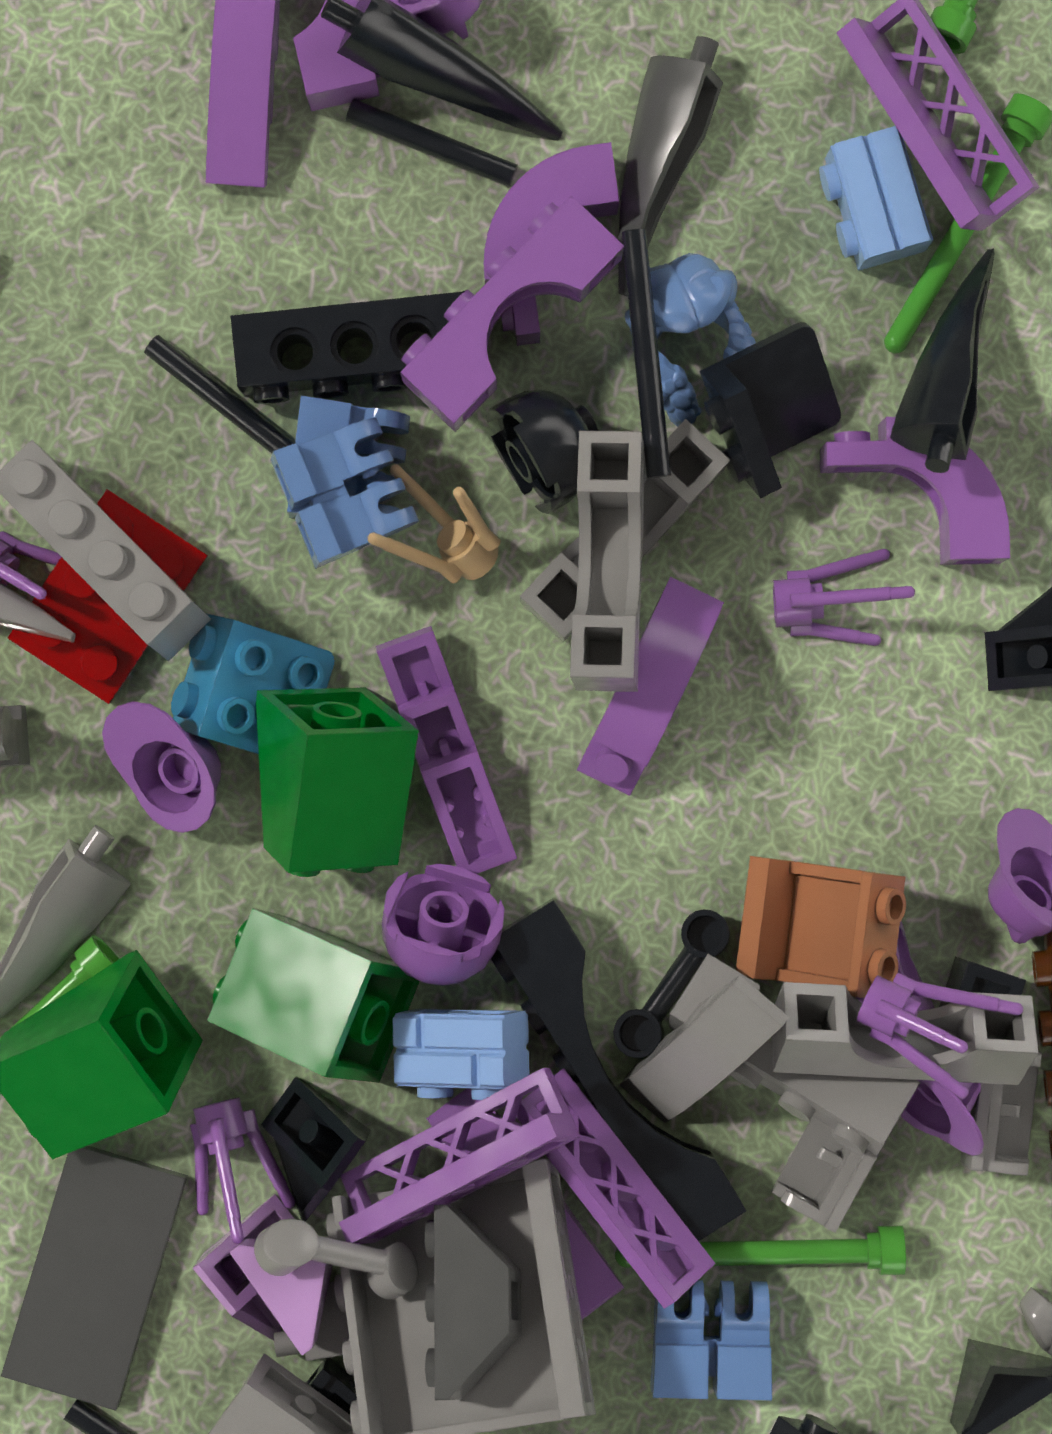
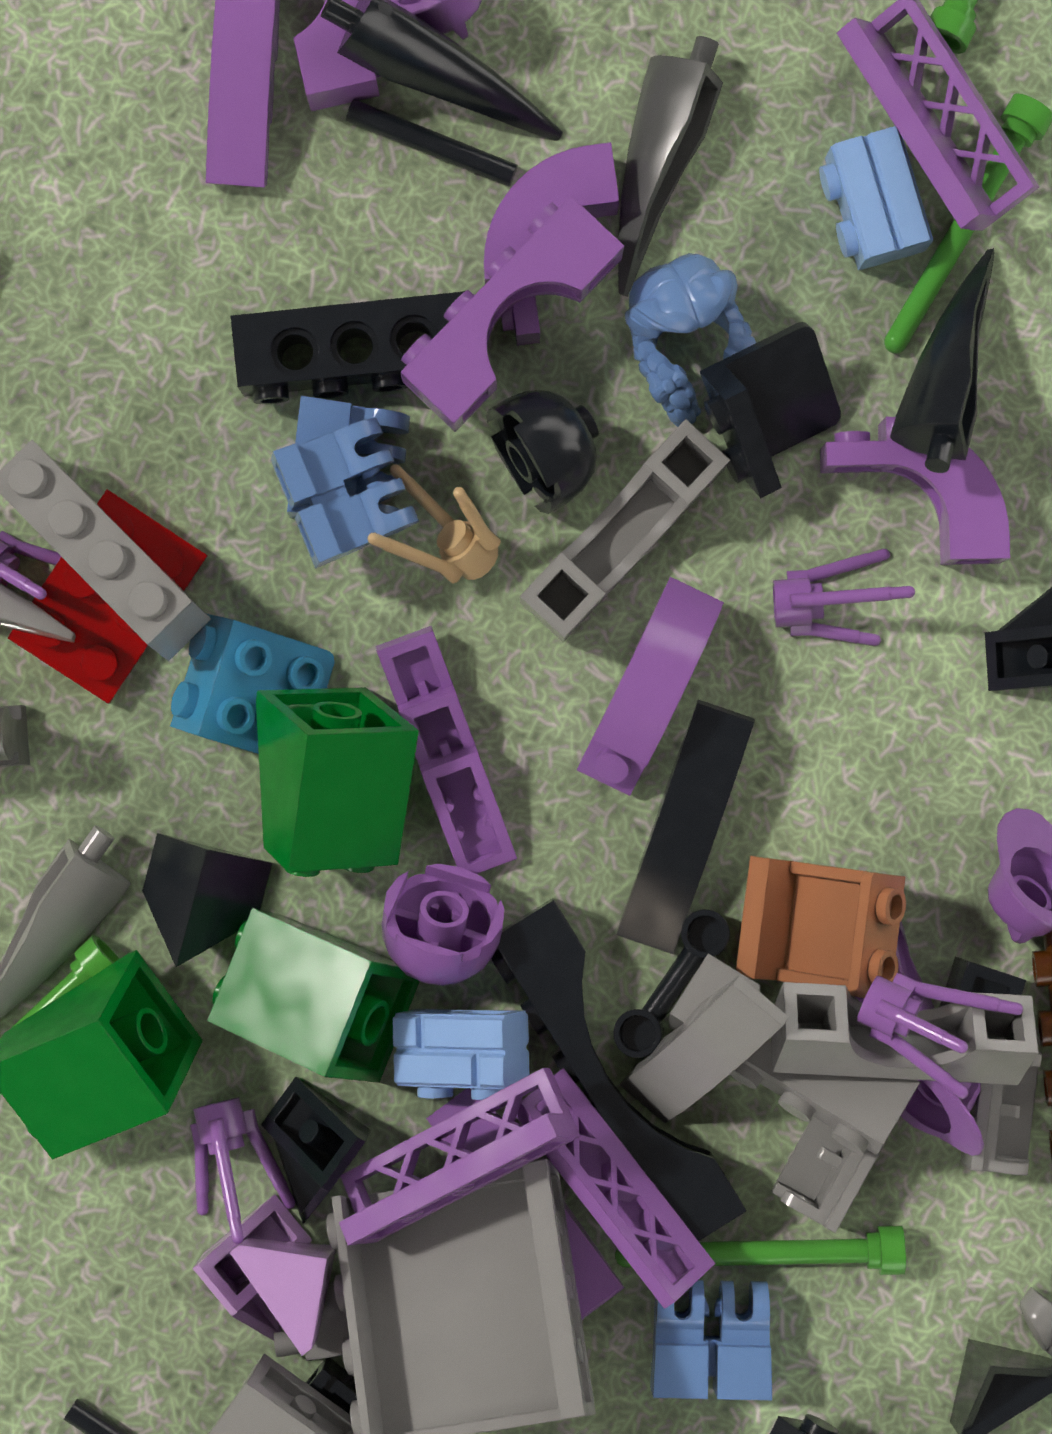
(94, 1276): dark grey tile -> none
(163, 765): medium lavender piece -> none
(201, 893): none -> black slope
(216, 395): black bar -> none
(294, 1243): light grey bar -> none
(470, 1302): dark grey slope -> none
(609, 561): light grey arch -> none
(646, 353): black bar -> none
(685, 826): none -> black slope

